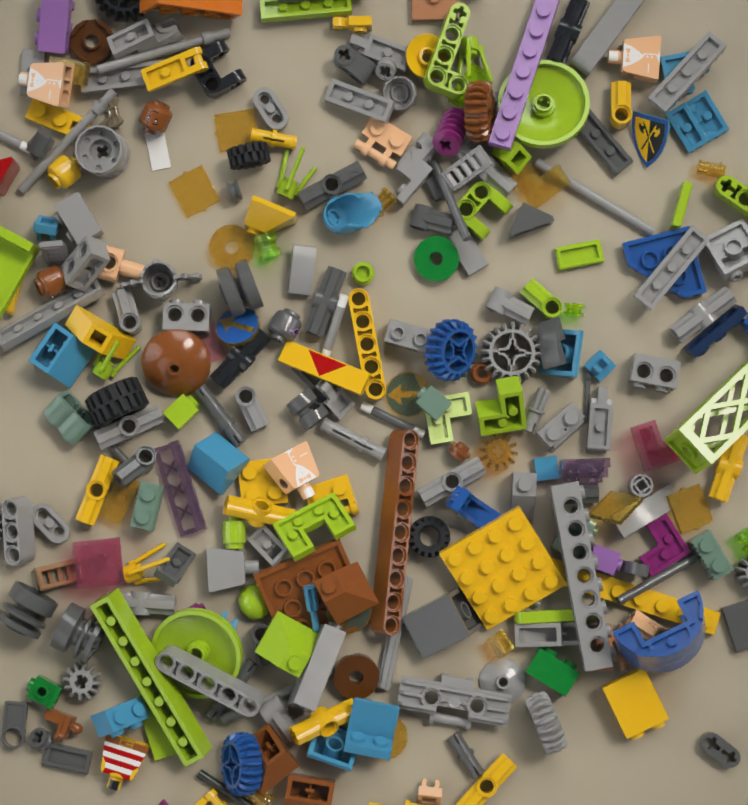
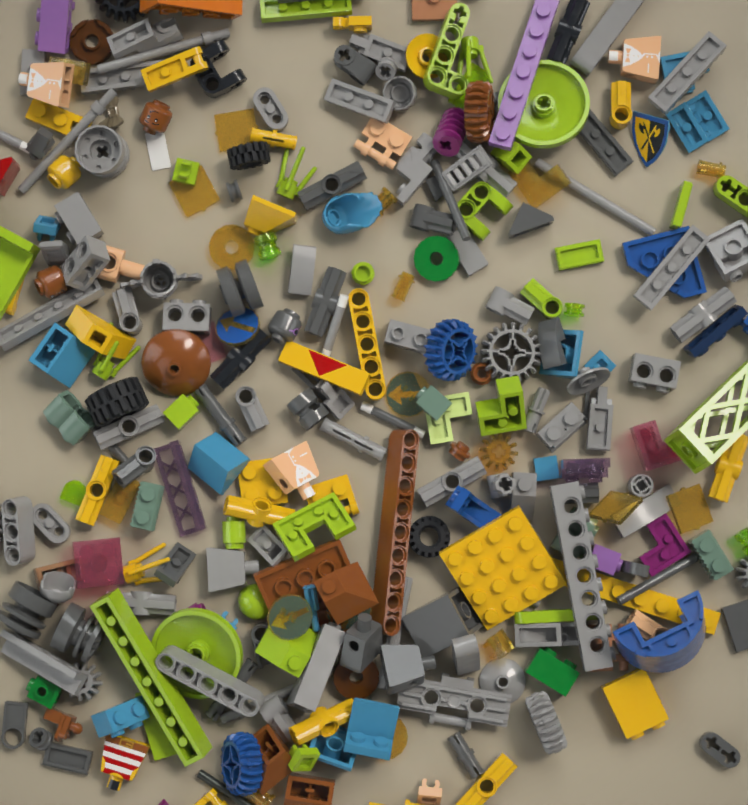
(43, 662): none -> light grey fence
(57, 586): none -> light grey hair
(73, 492): none -> clear neon green tile
(186, 172): none -> lime tile
(289, 617): none -> piece
(303, 758): none -> lime tile
(361, 643): none -> dark grey torso
(403, 286): none -> clear yellow pin
(404, 666): none -> torso
(465, 654): none -> light grey beam
(500, 485): none -> light grey piece
(588, 380): none -> light grey dish

